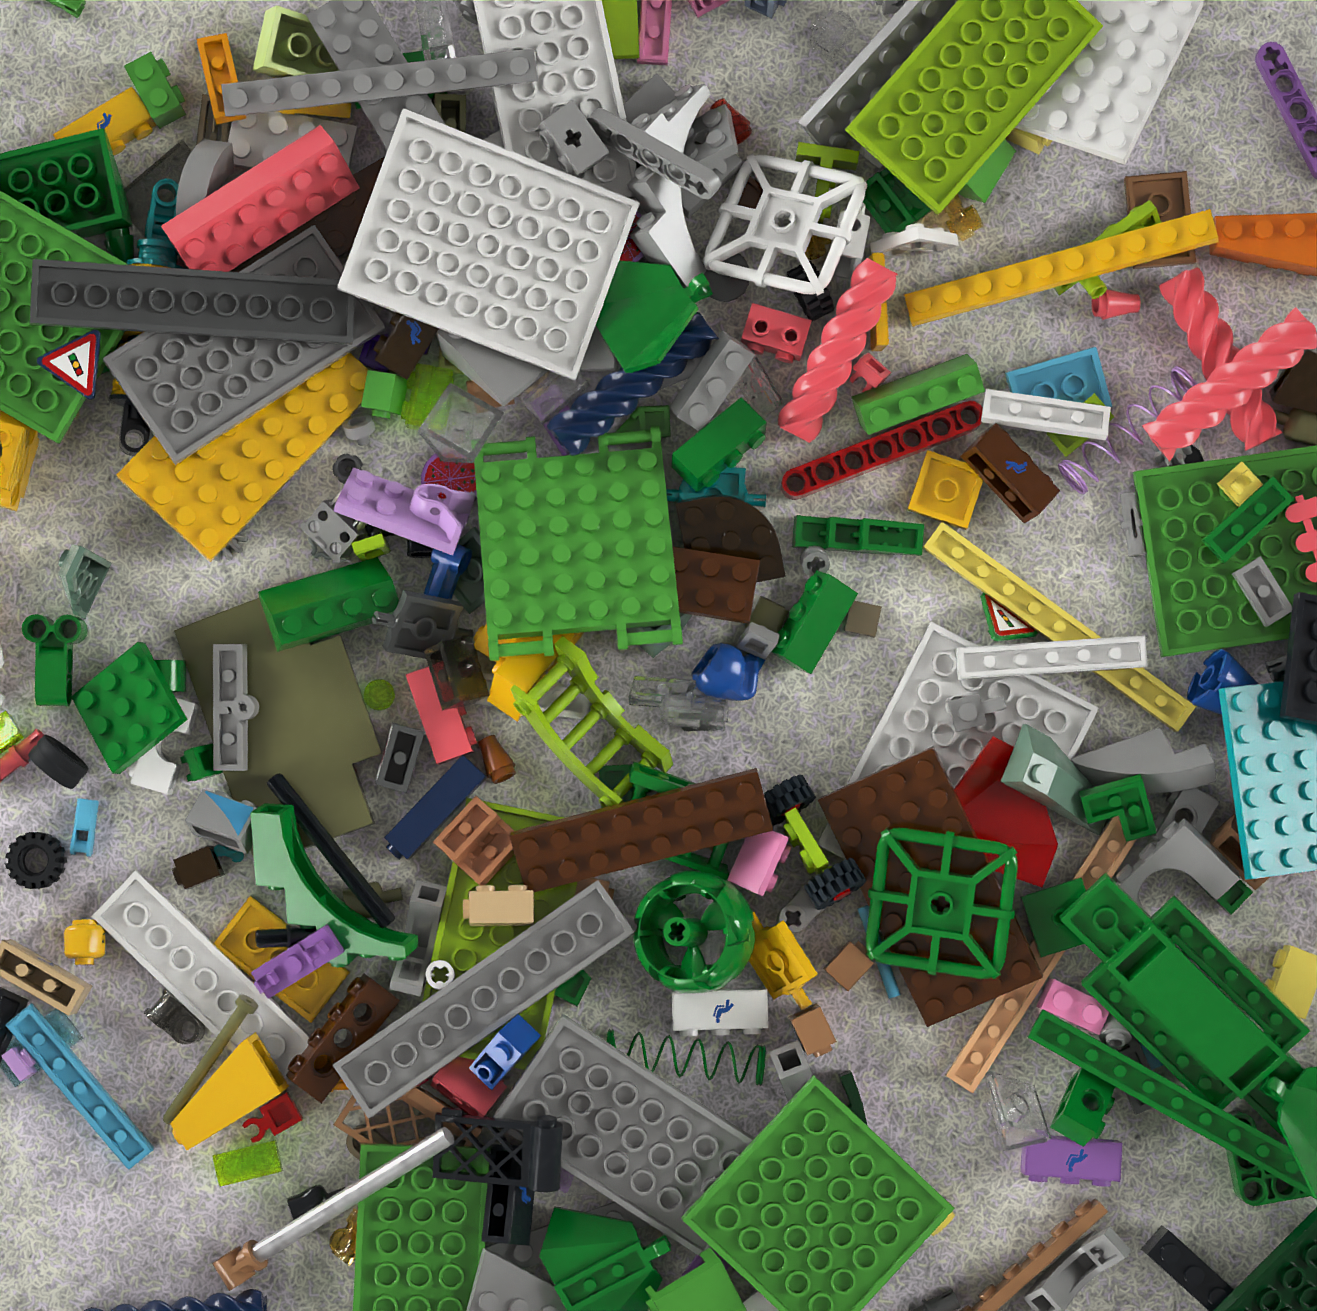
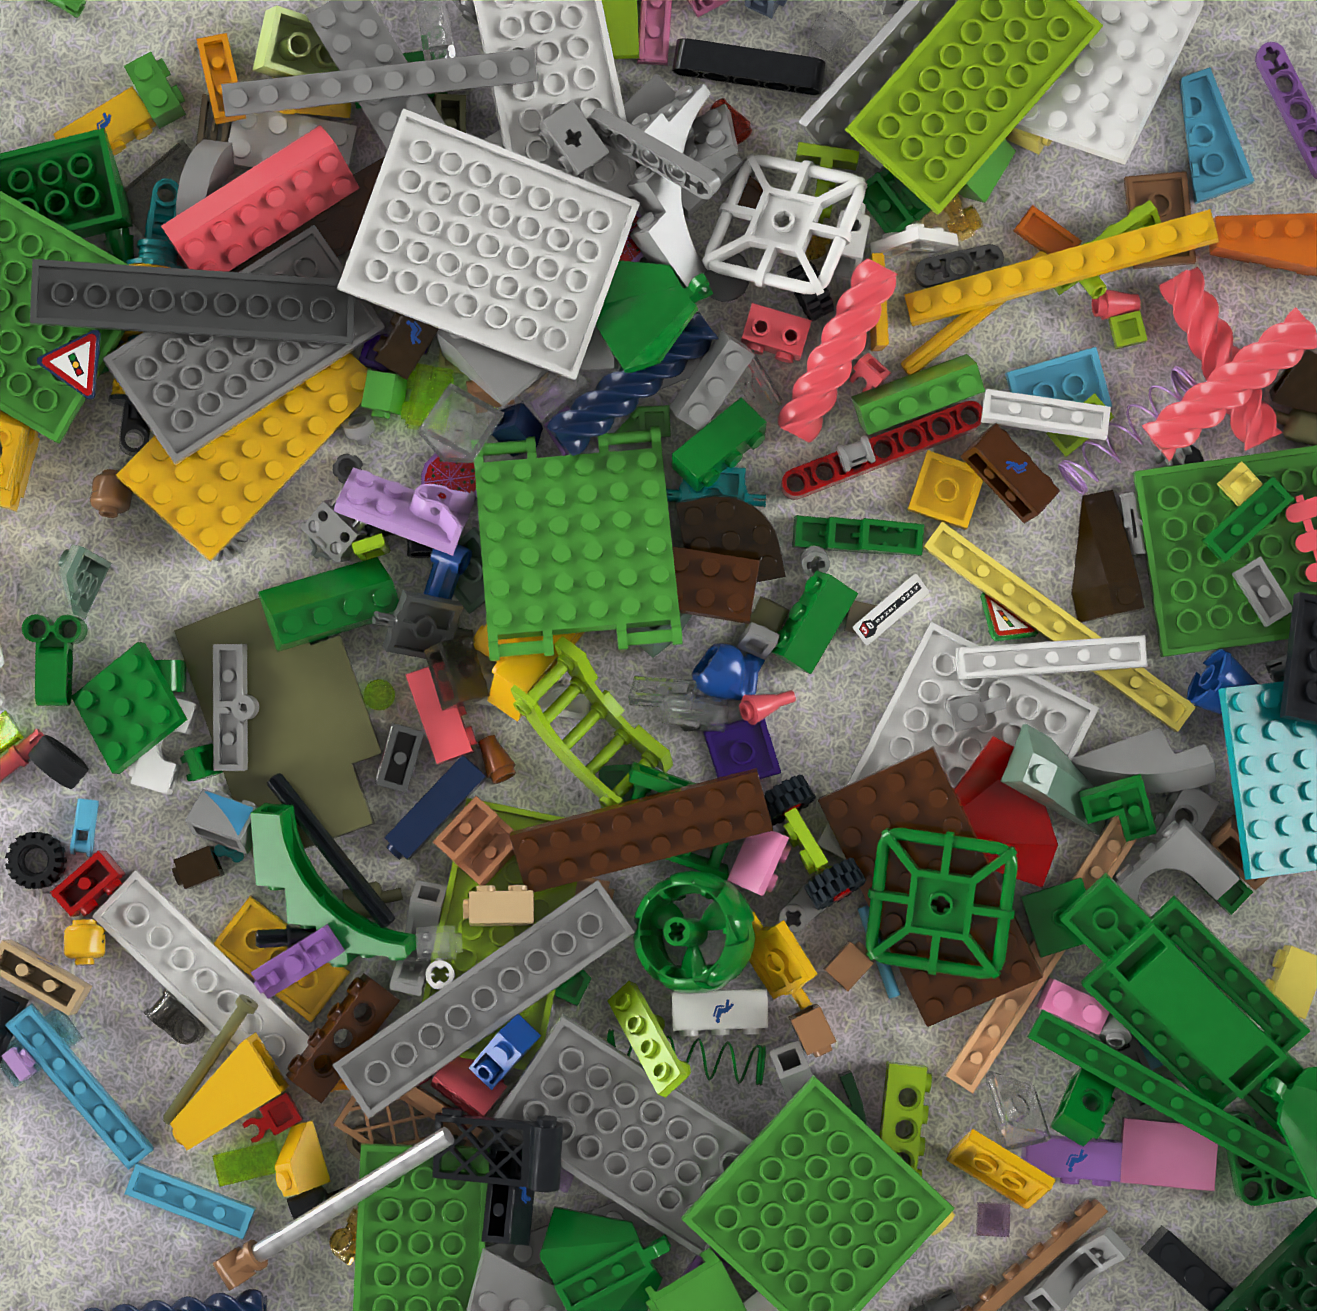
(88, 883): none -> red brick
(110, 494): none -> medium nougat head
(190, 1200): none -> medium azure plate
(301, 1161): none -> yellow slope
(438, 943): none -> clear brick
(517, 425): none -> dark blue panel
(648, 1040): none -> lime plate
(742, 749): none -> dark purple tile
(748, 66): none -> black beam
(757, 707): none -> coral cone
(855, 453): none -> light grey bush
(890, 609): none -> white sticker
(898, 1077): none -> lime brick
(934, 263): none -> dark grey beam
(948, 336): none -> yellow axle
(993, 1219): none -> clear purple plate
(1000, 1169): none -> yellow tile
(1045, 232): none -> orange tile
(1104, 569): none -> dark brown wedge
(1127, 329): none -> lime plate
(1166, 1155): none -> bright pink tile
(1212, 143): none -> medium azure wing

